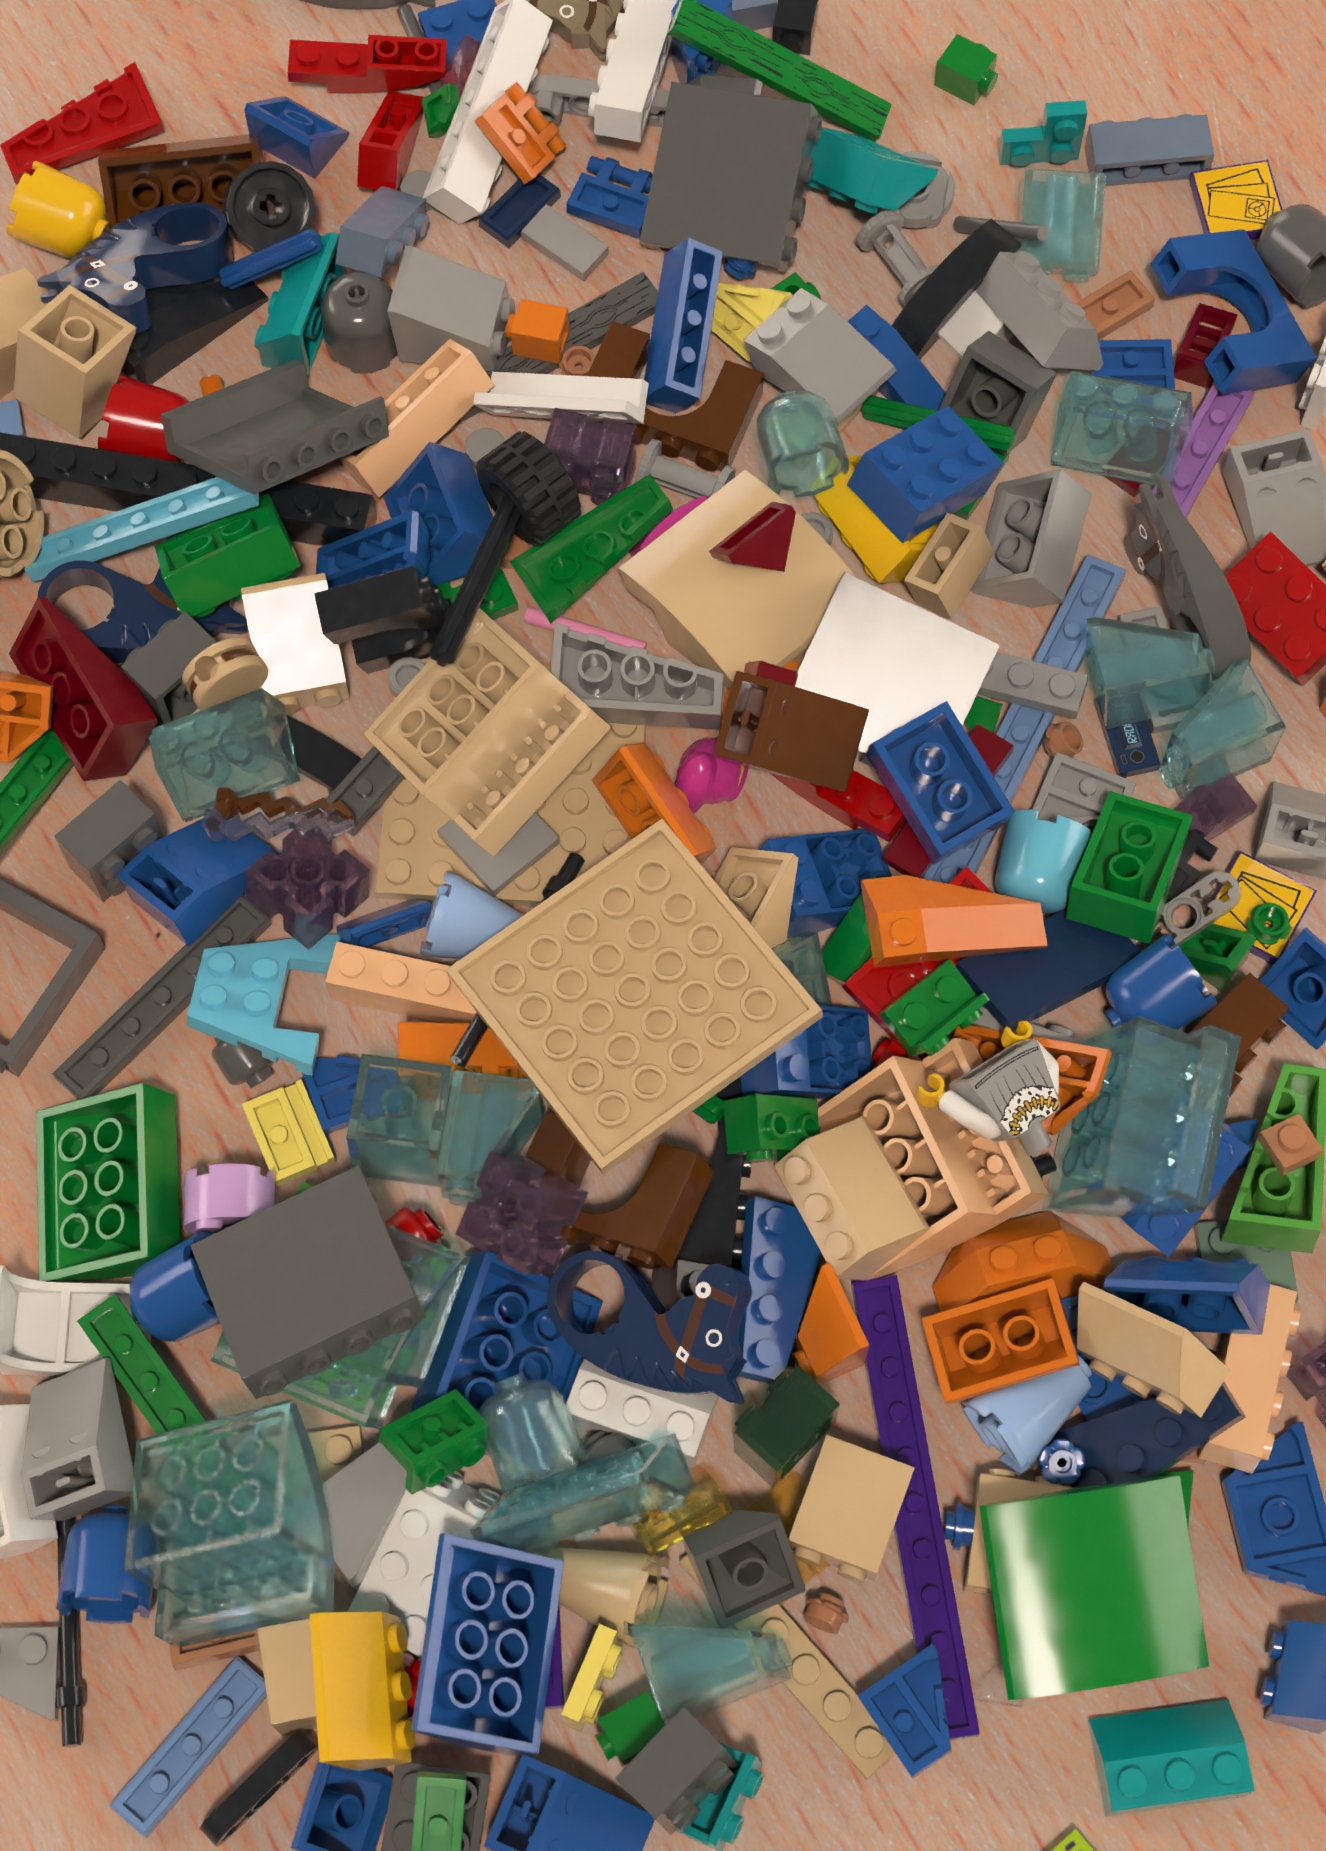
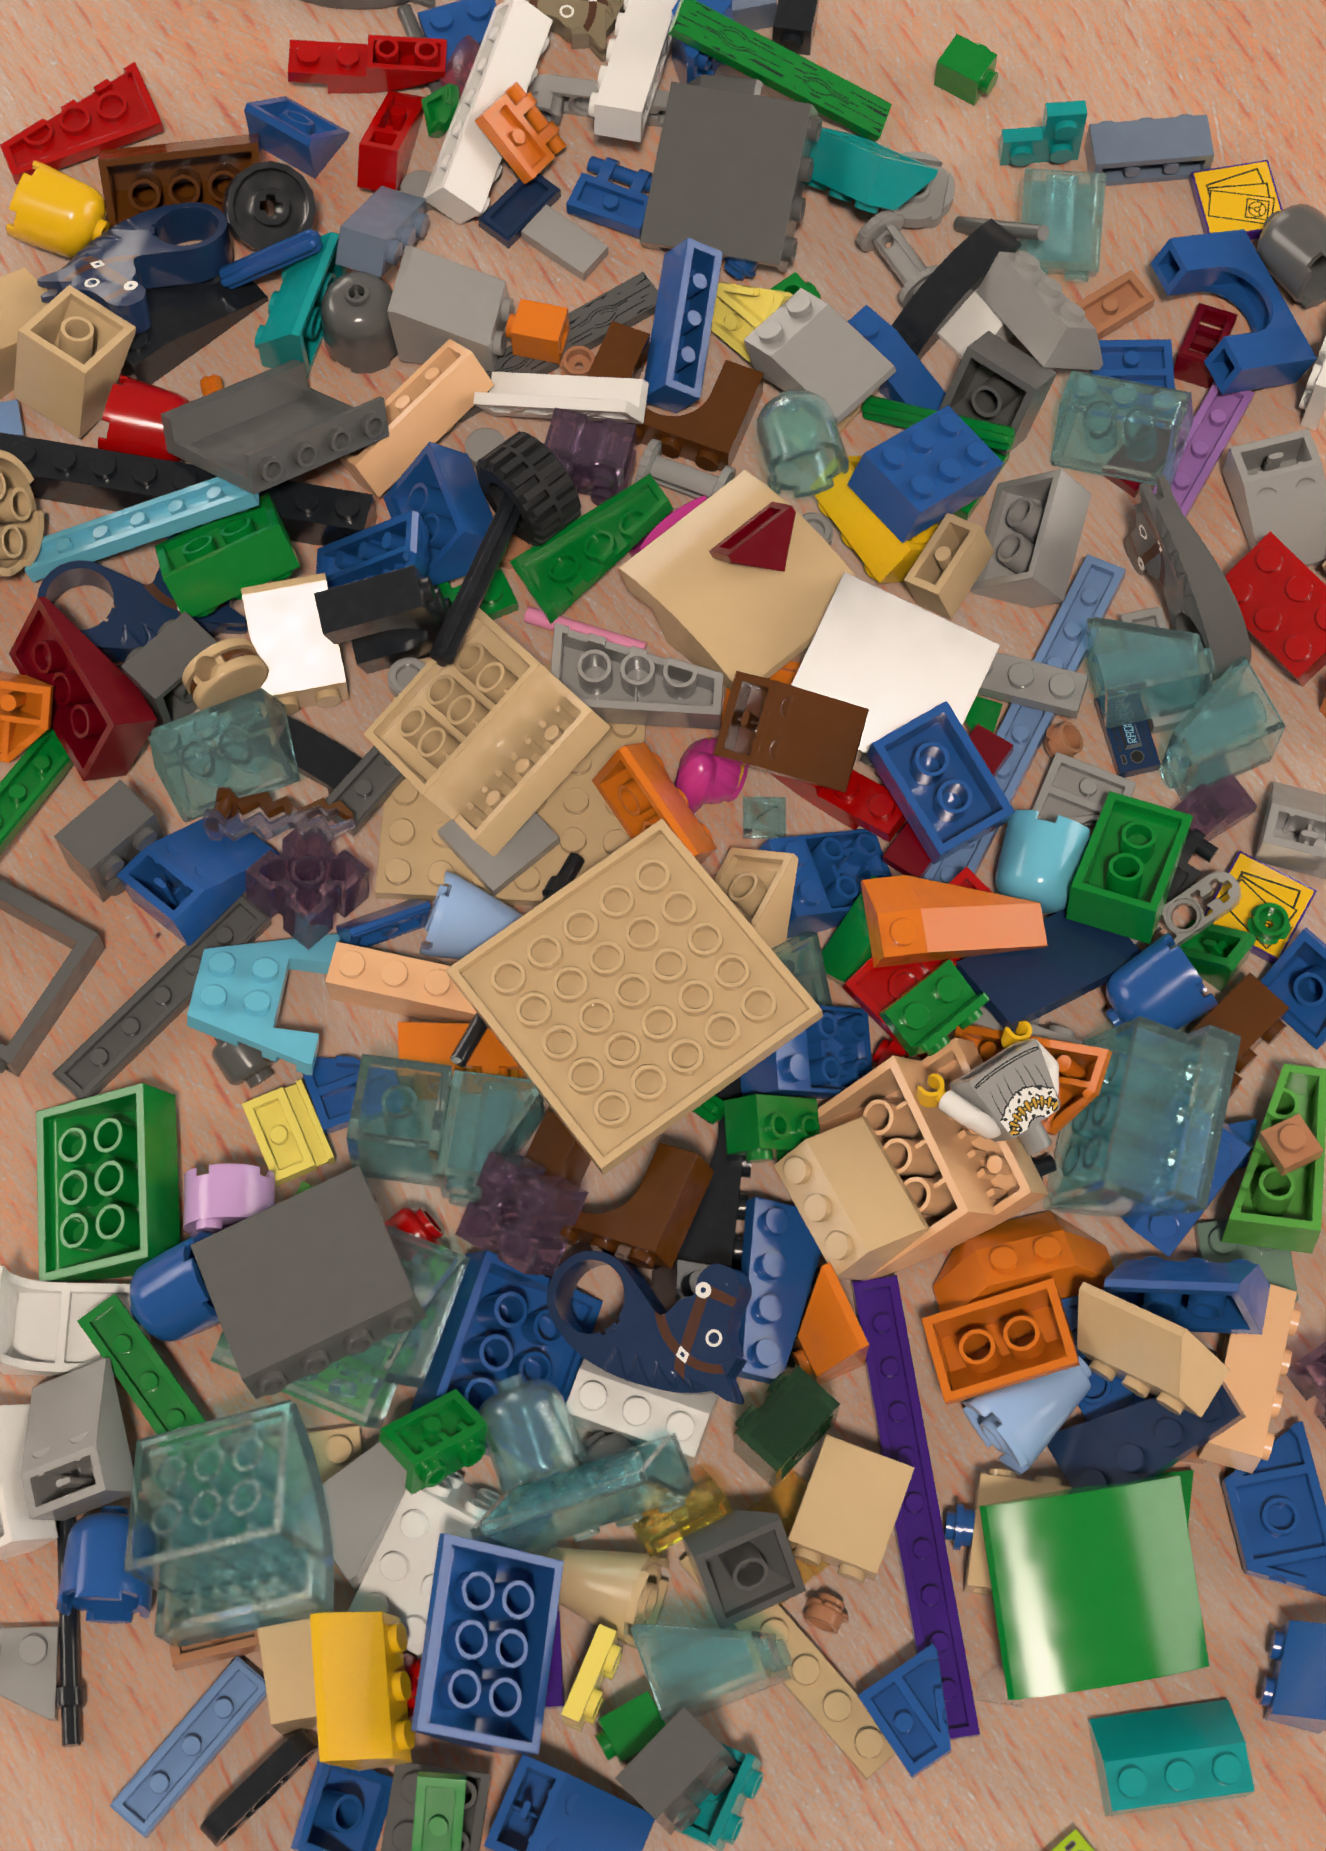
(764, 817): none -> clear light blue slope
(771, 672): dark red tile -> none
(1052, 1453): blue plate -> none

